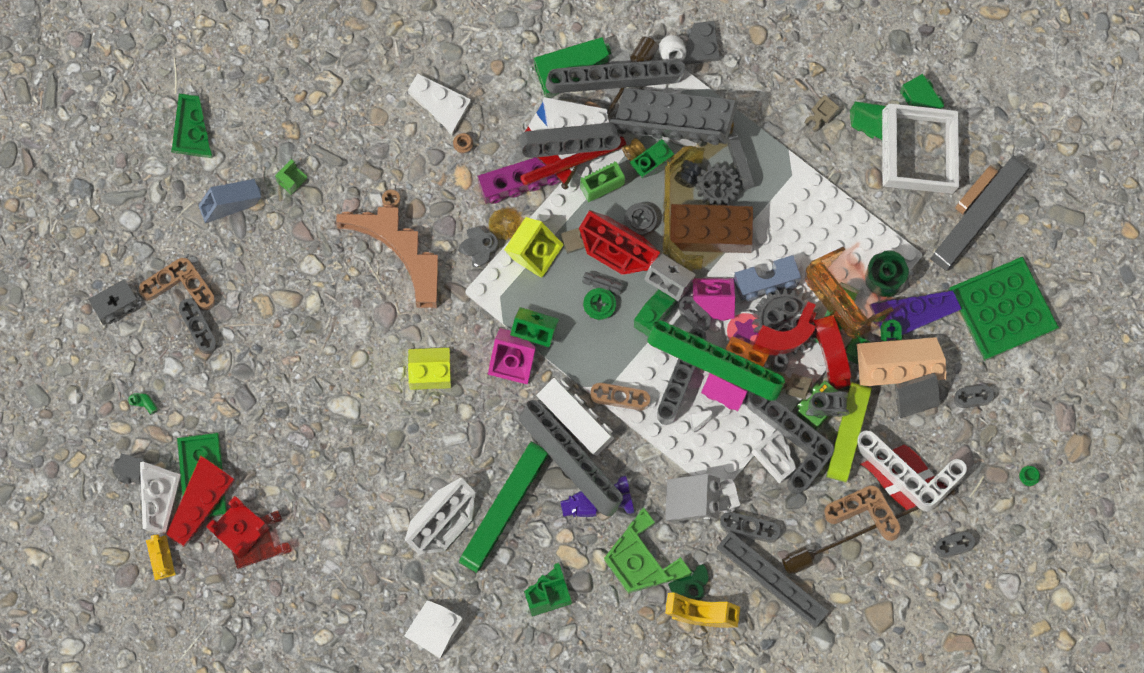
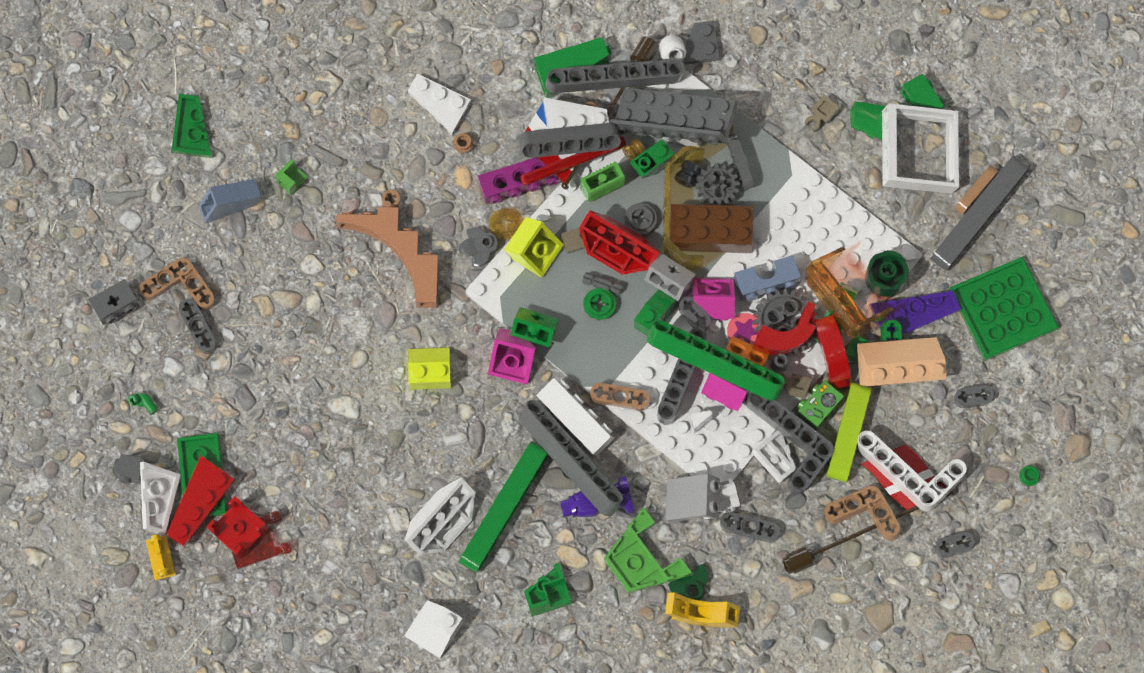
(772, 579): dark grey plate -> none
(834, 404): dark grey piece -> none
(917, 395): dark grey slope -> none

